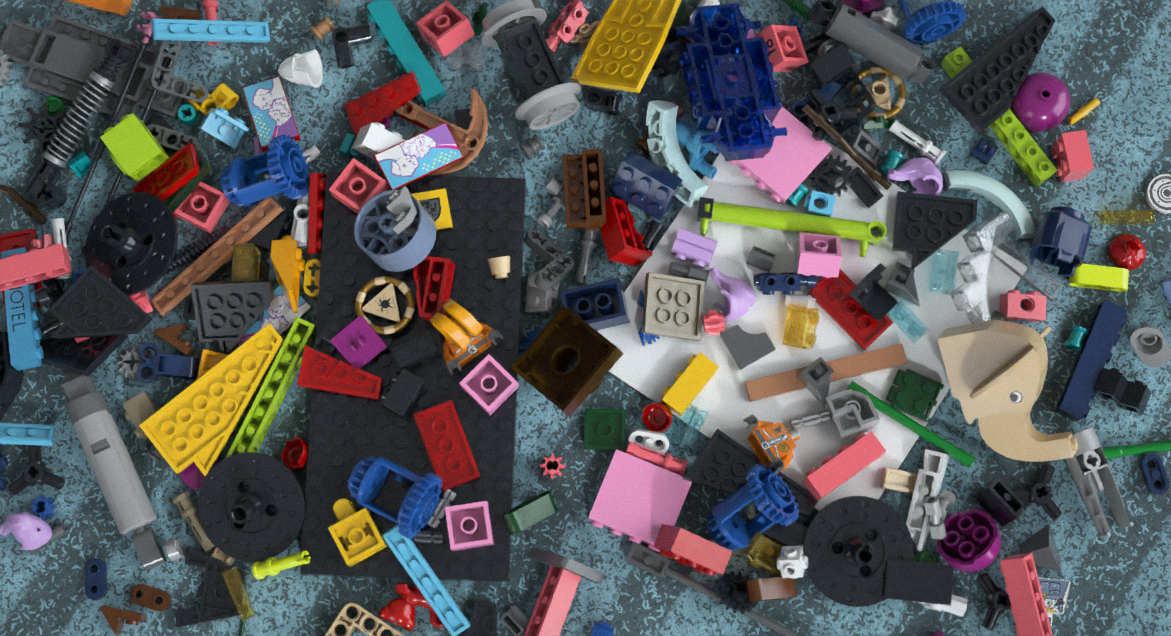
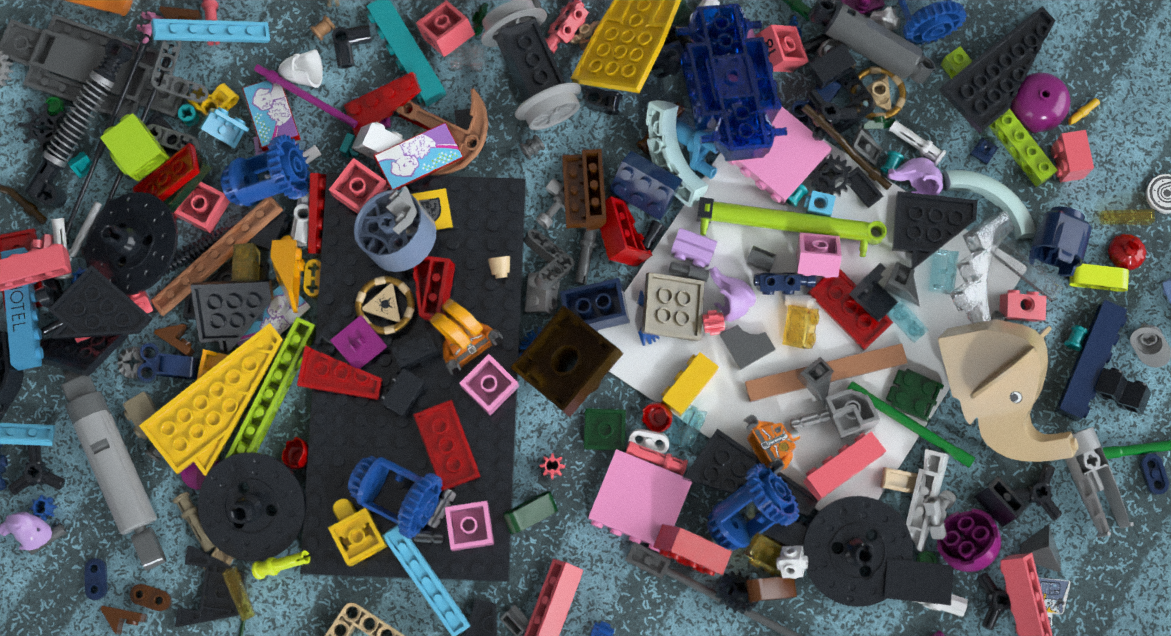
(84, 229): none -> light grey piece
(175, 549): light grey piece -> none
(274, 77): none -> magenta bar
(402, 609): red animal -> none
(566, 564): dark grey beam -> none

